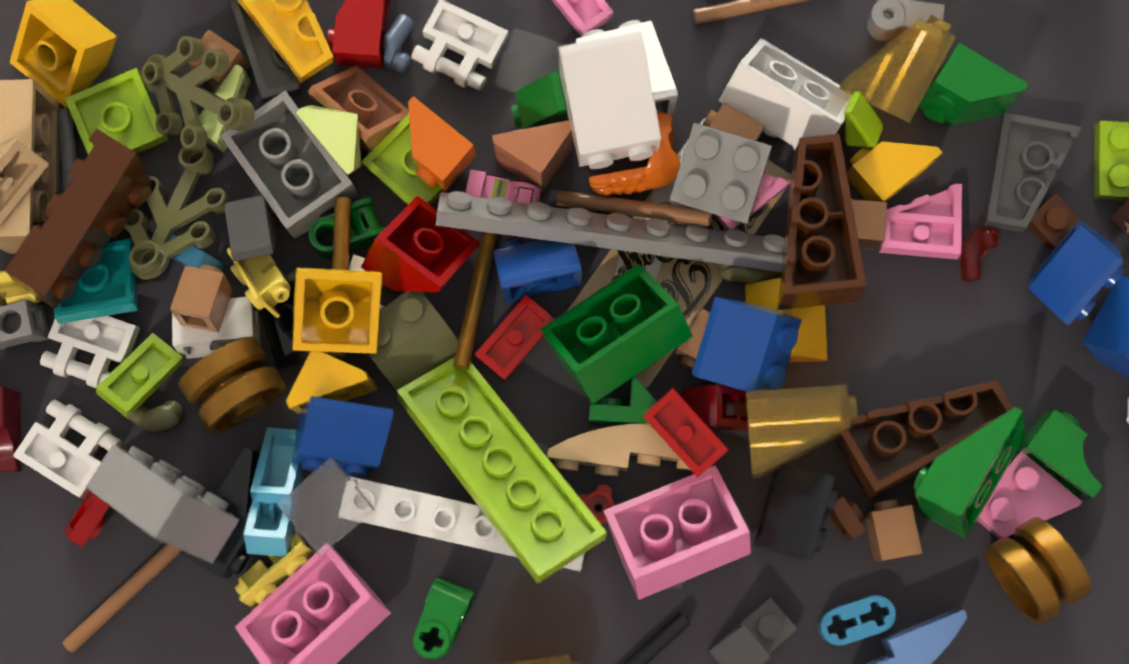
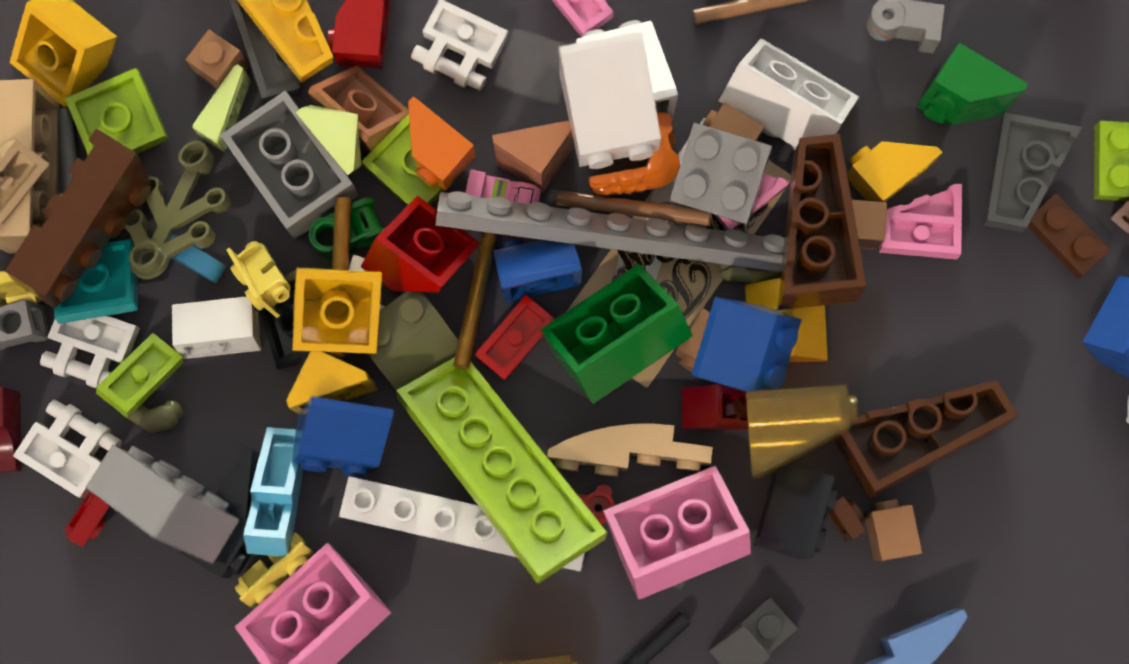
(120, 598): medium nougat bar -> none
(162, 76): olive plant -> none
(202, 298): medium nougat brick -> none
(231, 384): pearl gold wheel -> none
(250, 228): dark grey slope -> none
(326, 506): clear piece -> none
(392, 44): sand blue arm -> none
(445, 610): green piece -> none
(540, 103): green slope -> none
(611, 412): green slope -> none
(685, 432): red plate -> none
(860, 629): dark azure beam -> none
(861, 122): lime slope -> none
(903, 68): clear yellow slope -> none
(968, 473): green slope -> none
(973, 249): clear red arm -> none
(1023, 494): bright pink wing -> none
(1038, 570): pearl gold wheel -> none
(1057, 447): green arch -> none
(1076, 273): blue slope -> none

